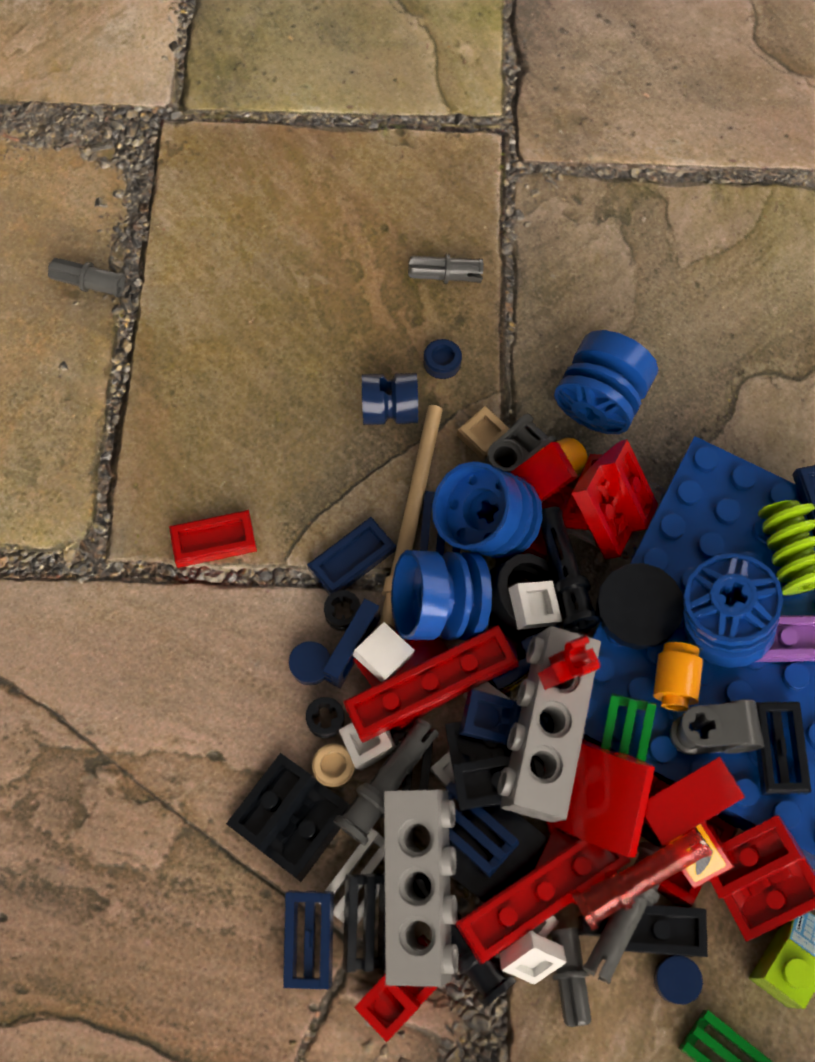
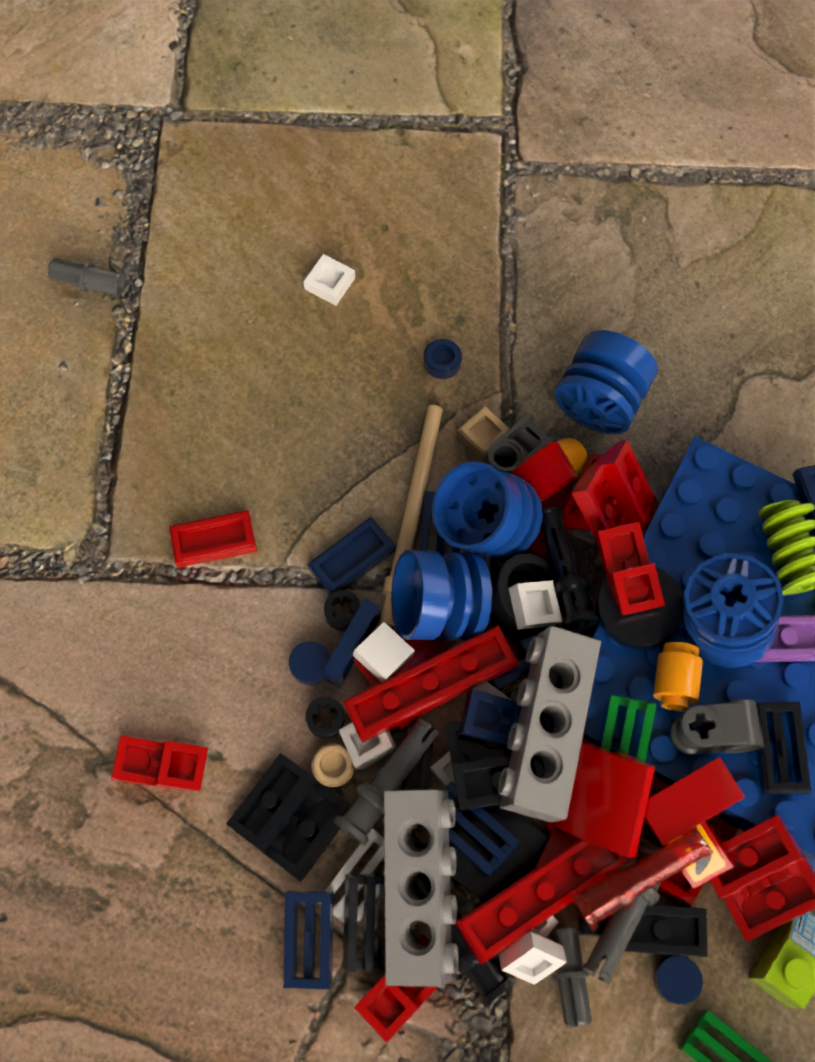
(159, 764): none -> red slope
(329, 279): none -> white tile
(390, 398): dark blue wheel -> none
(445, 268): dark grey axle -> none
(569, 663): red plate -> none
(628, 569): none -> red slope

